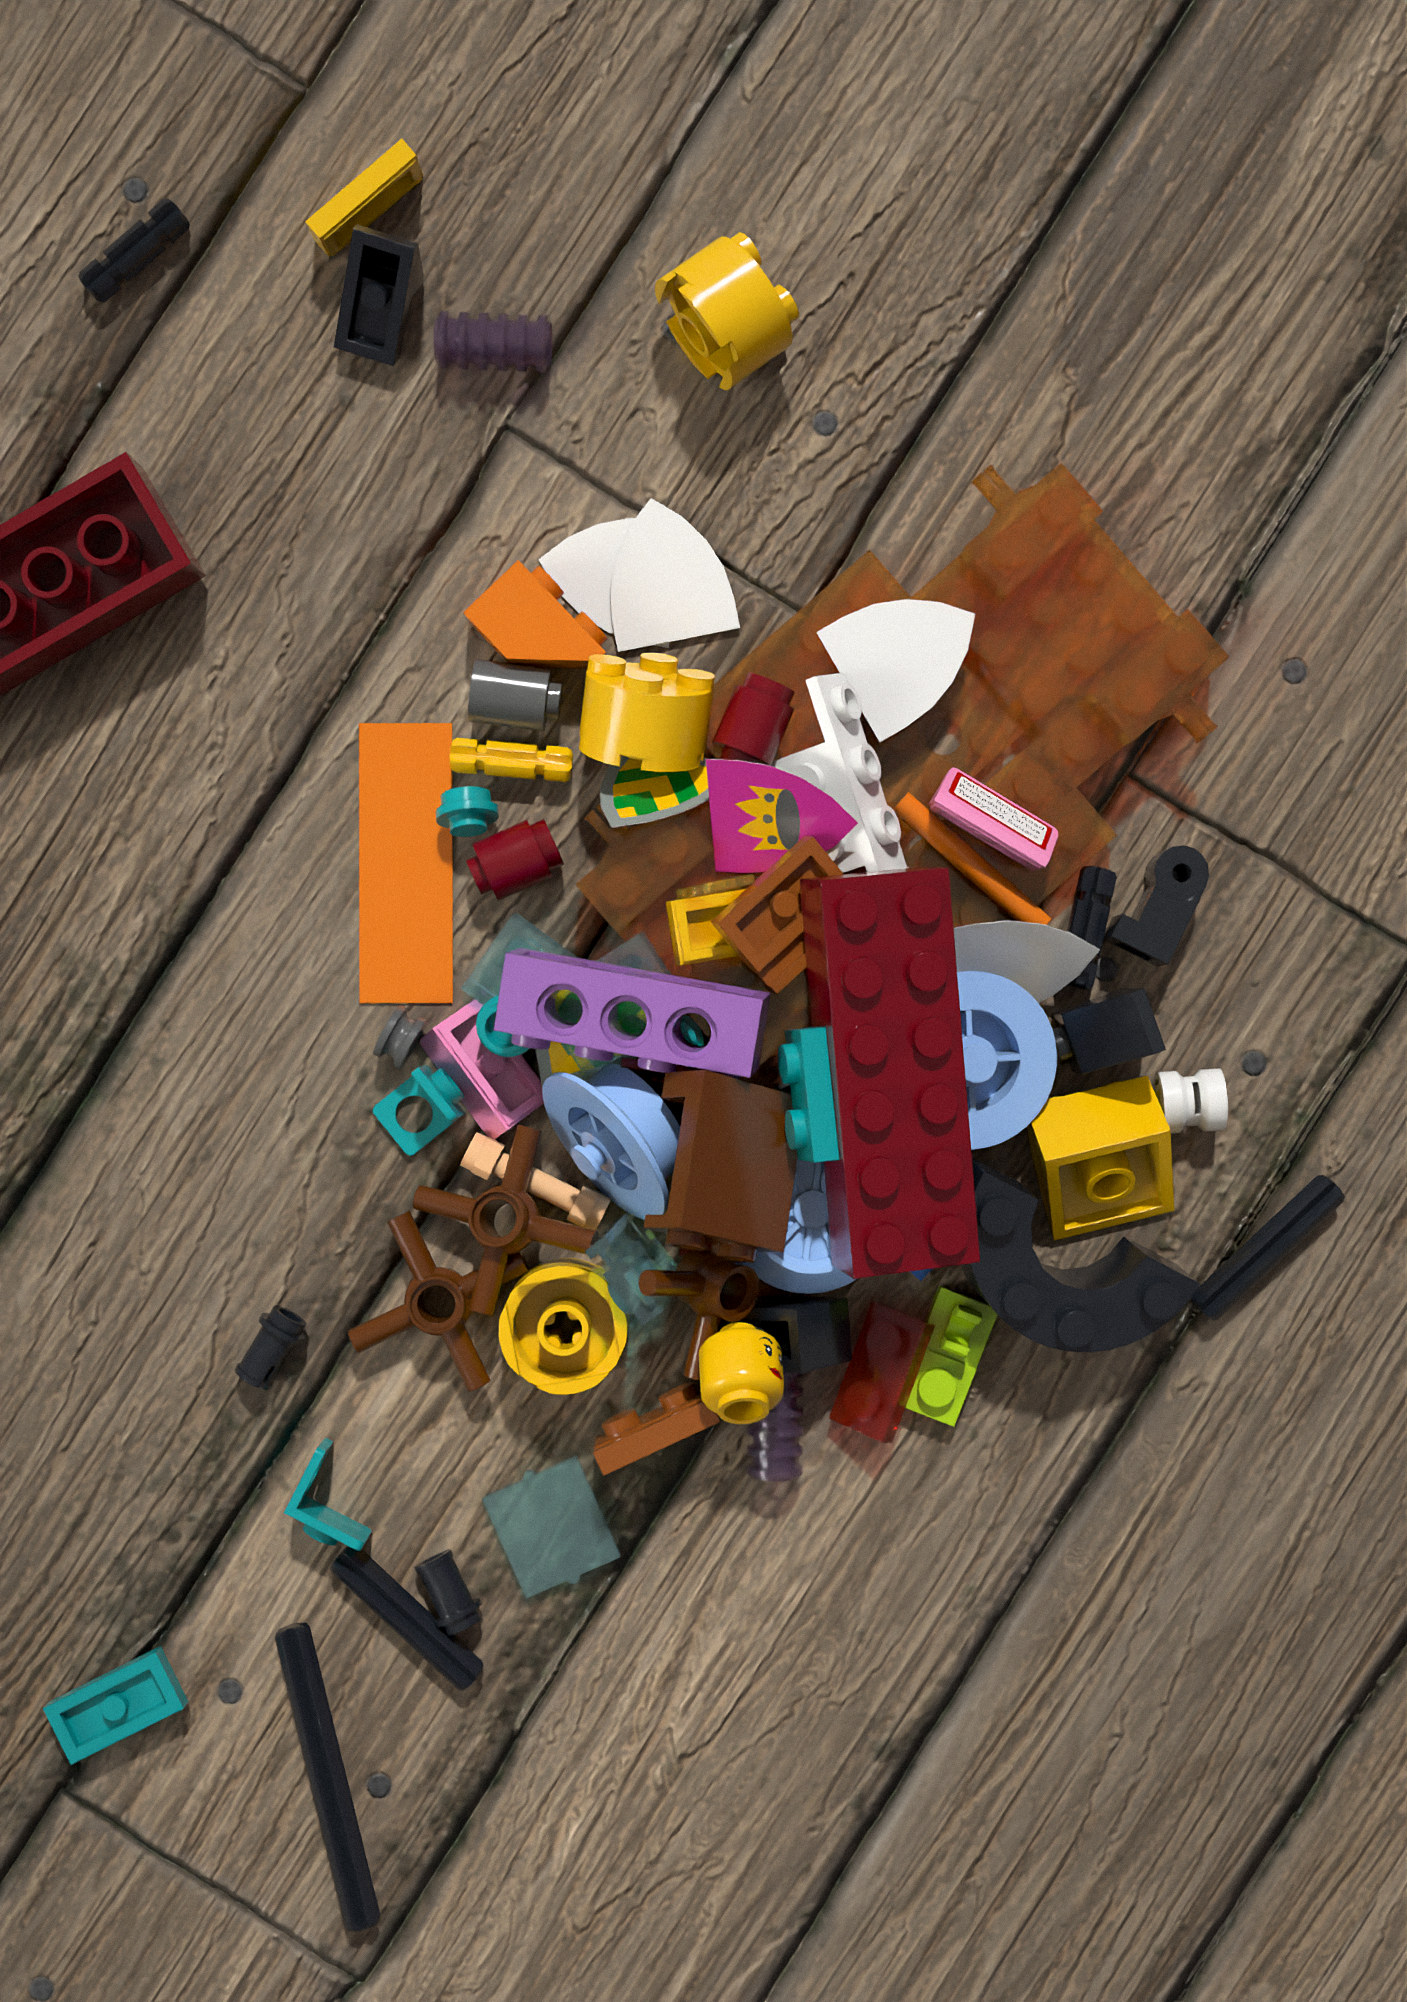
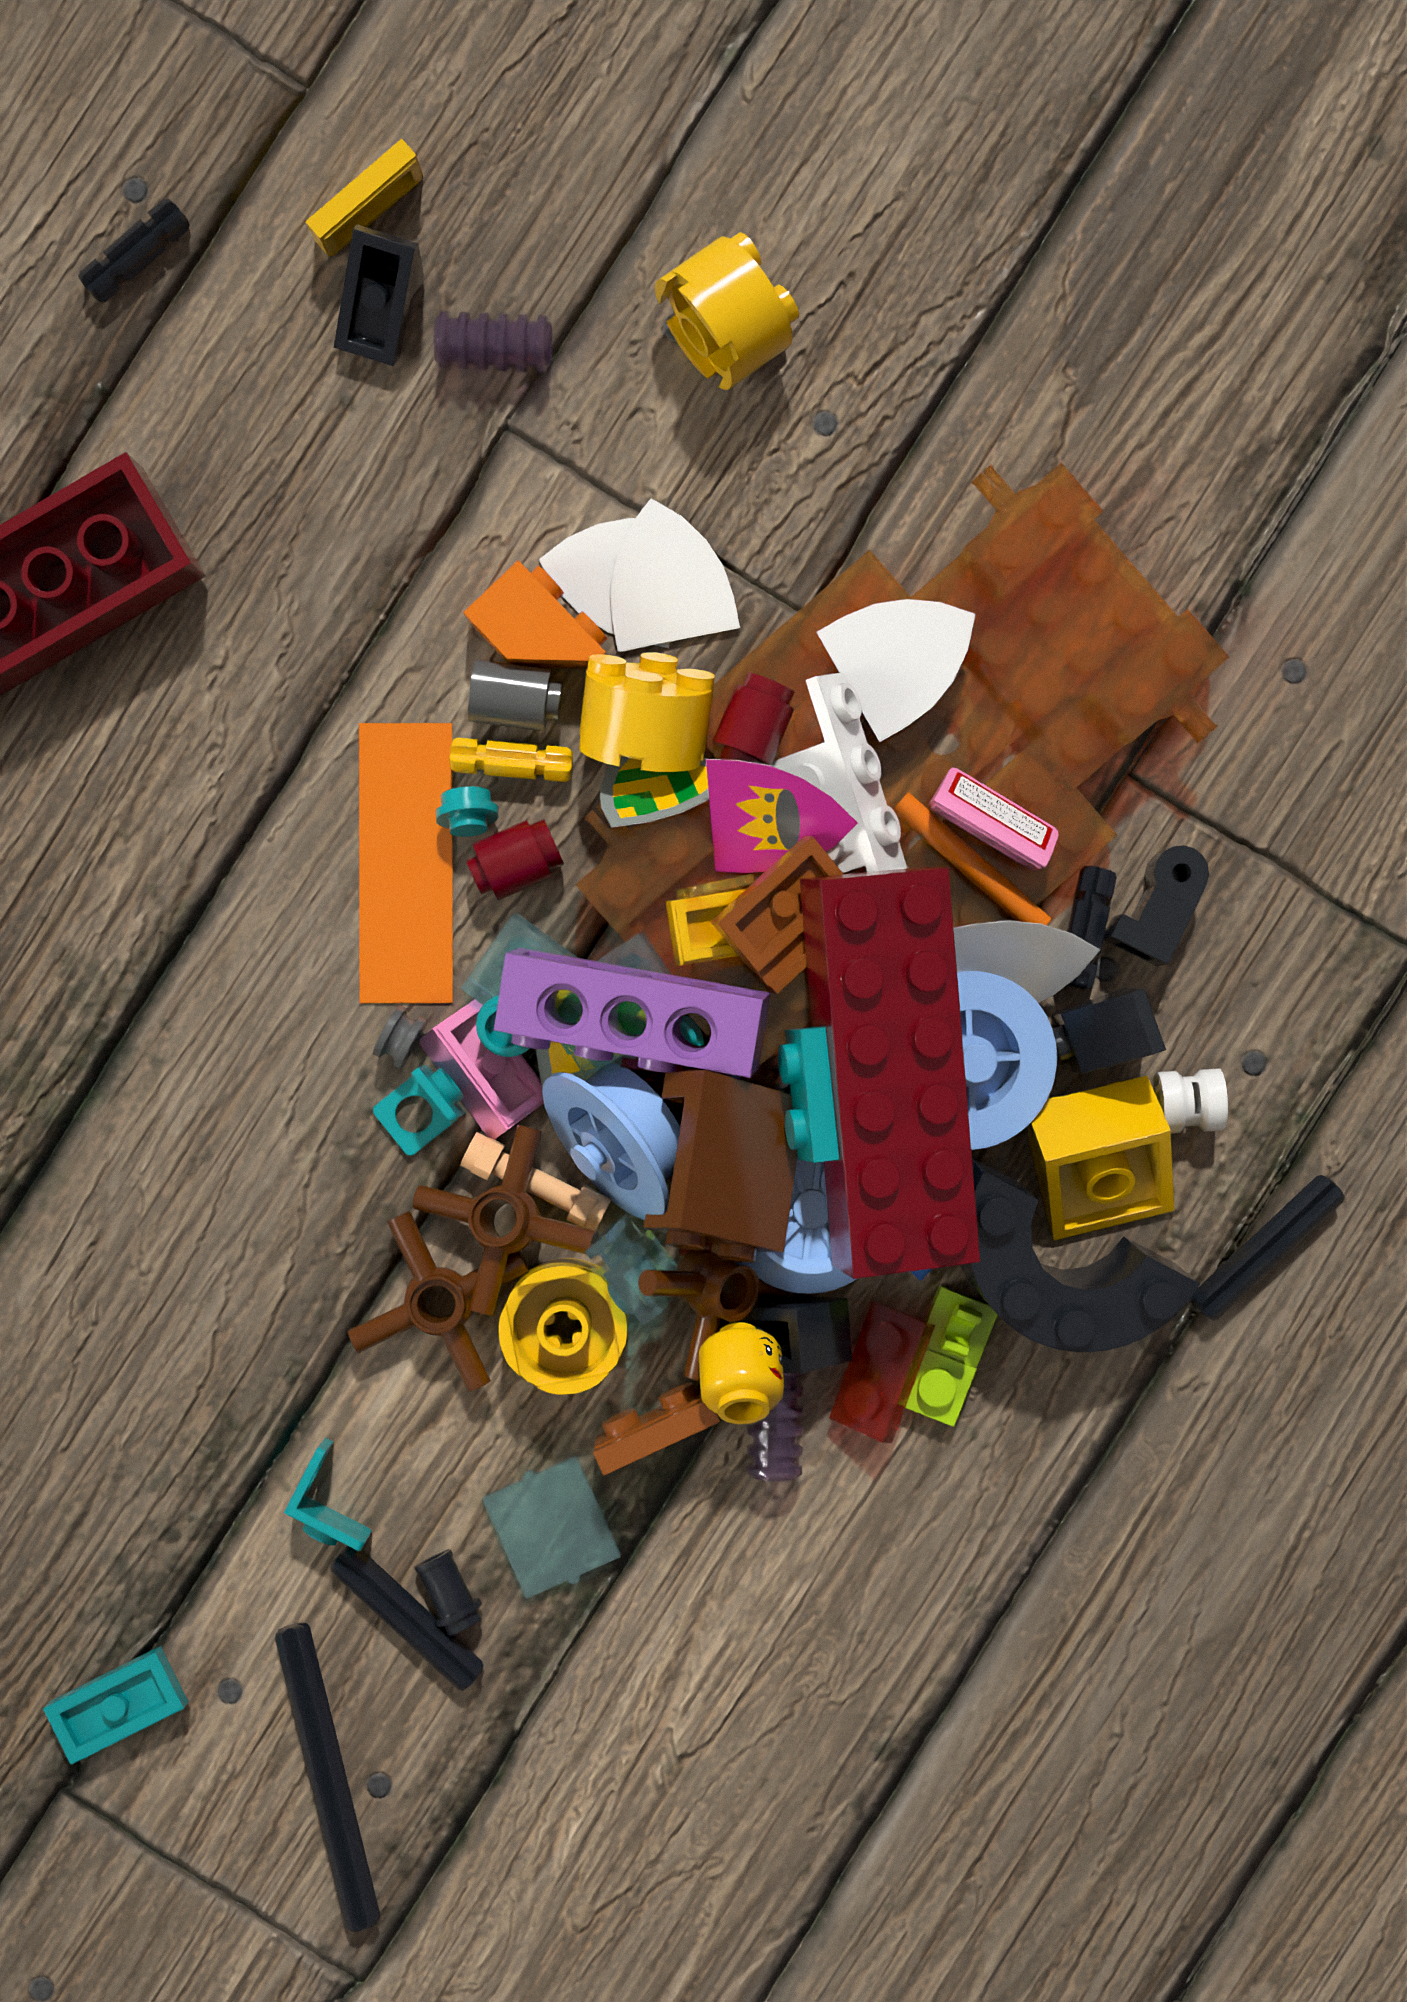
(271, 1347): black pin -> none

